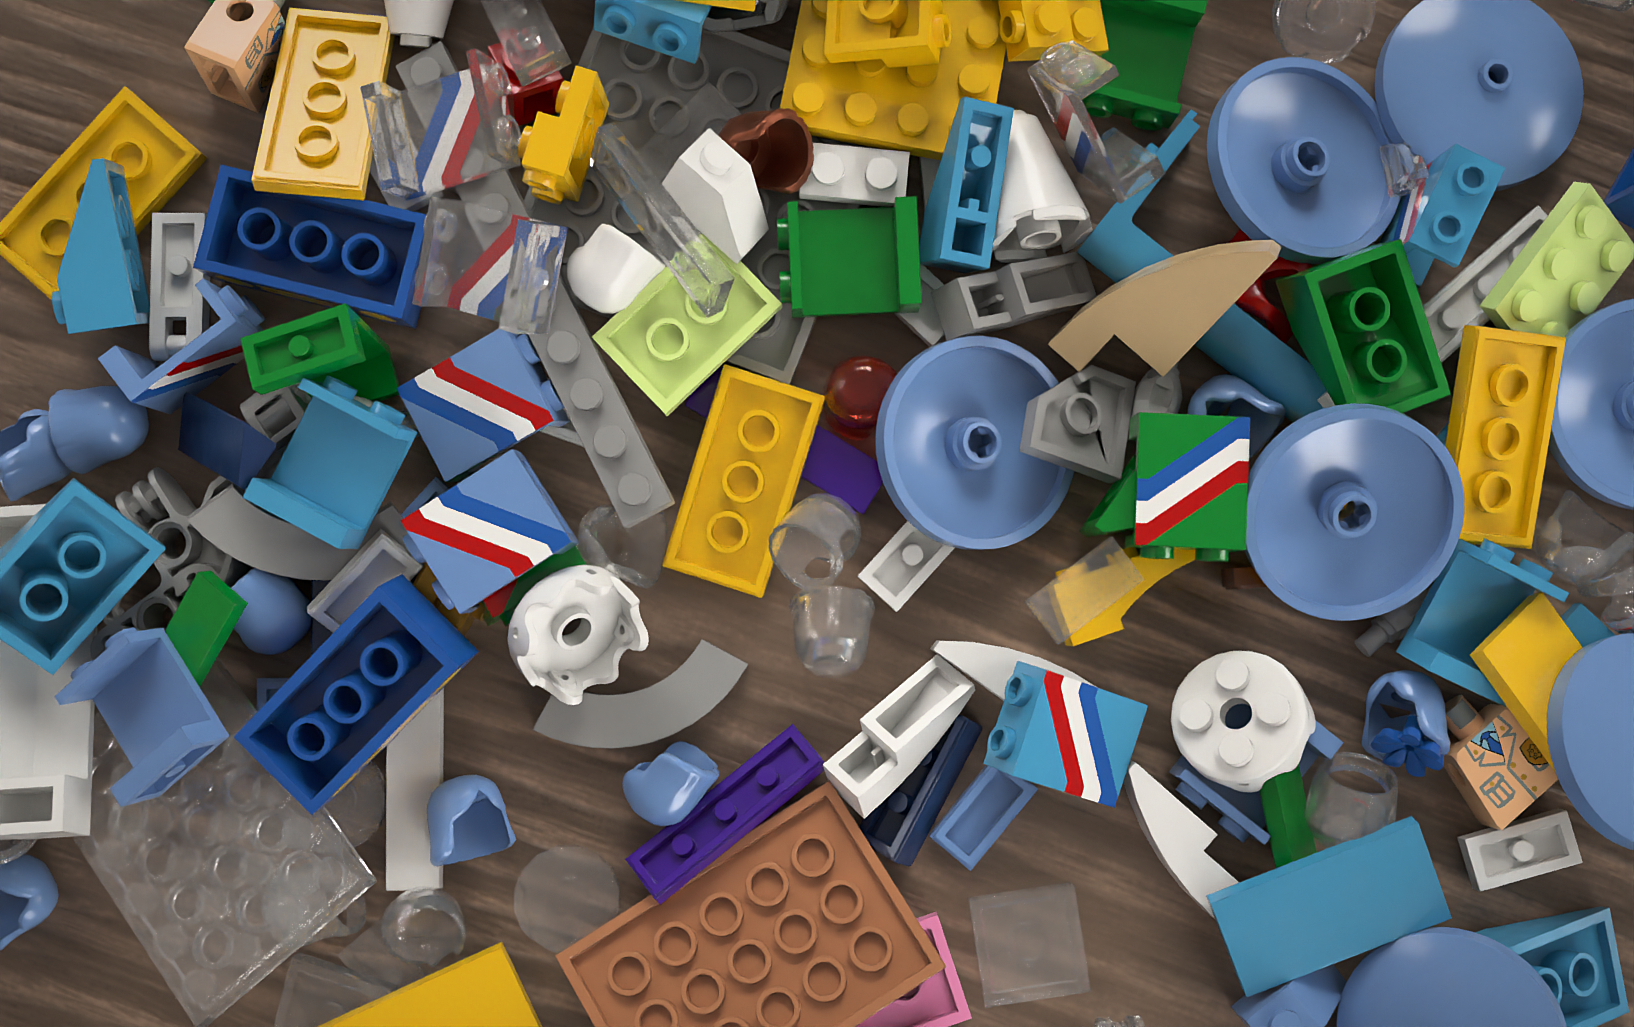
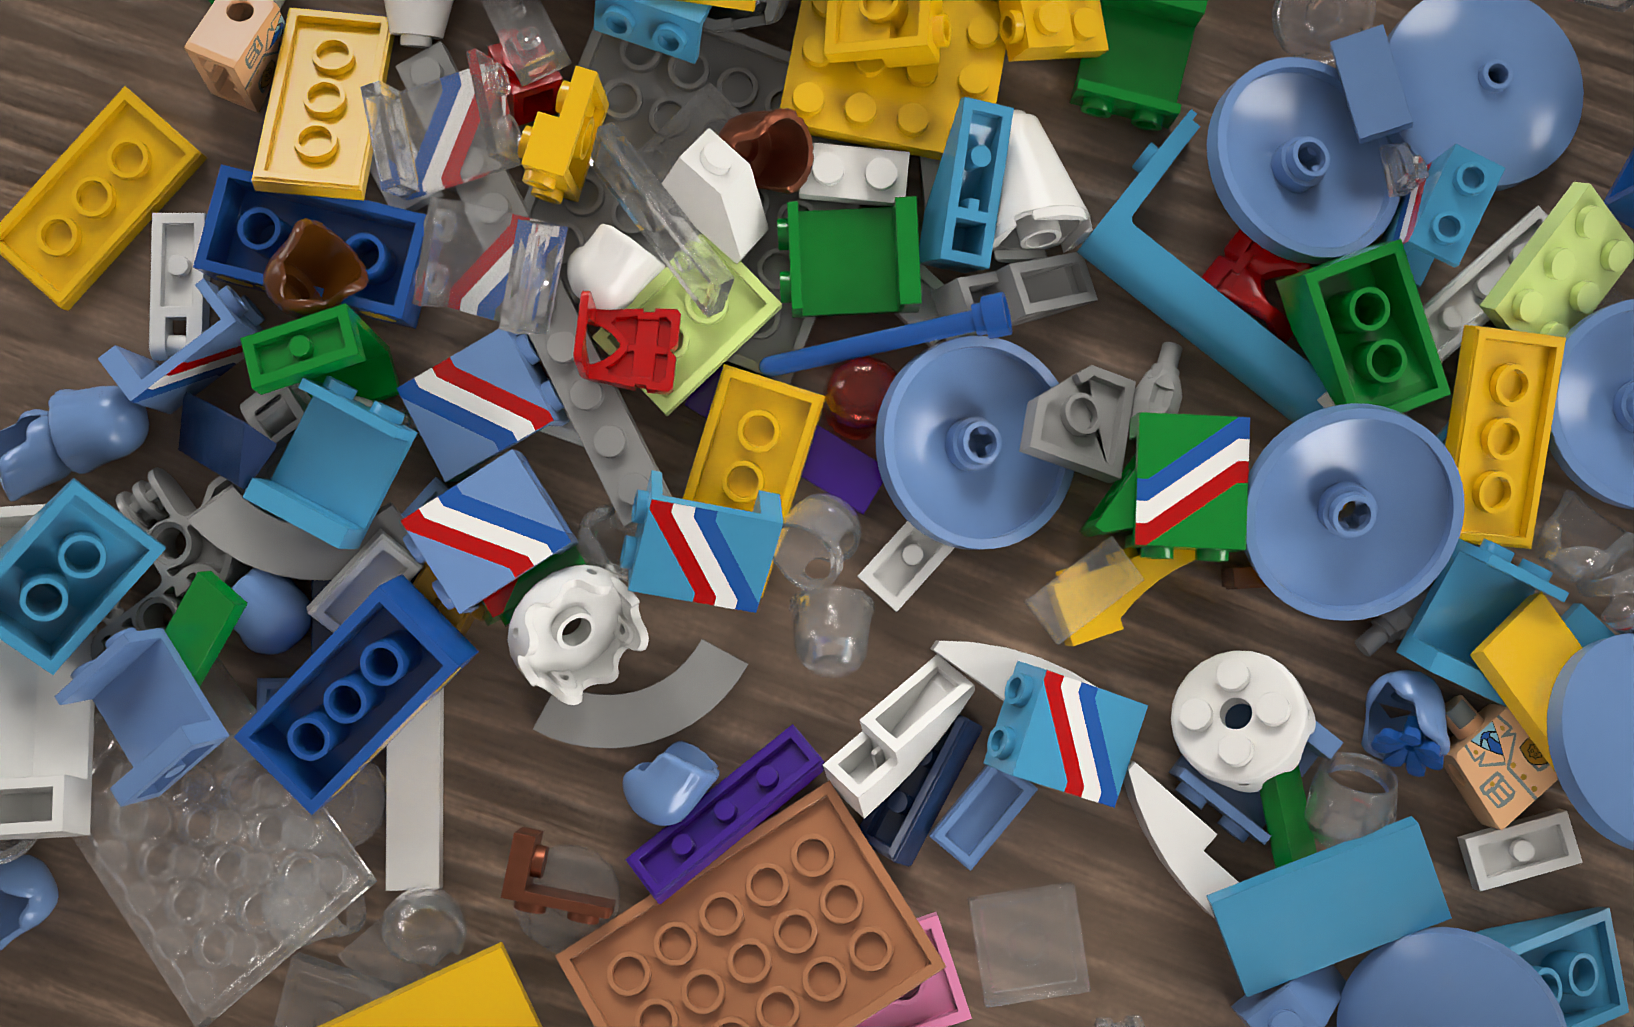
(102, 264): dark azure slope -> none
(312, 259): none -> reddish brown hair
(467, 820): medium blue hair -> none
(529, 860): none -> copper bracket
(644, 350): none -> red piece
(701, 548): none -> panel
(987, 317): none -> blue piece
(1109, 160): clear panel -> none
(1165, 304): tan slope -> none
(1244, 401): medium blue hair -> none
(1371, 84): none -> medium blue tile

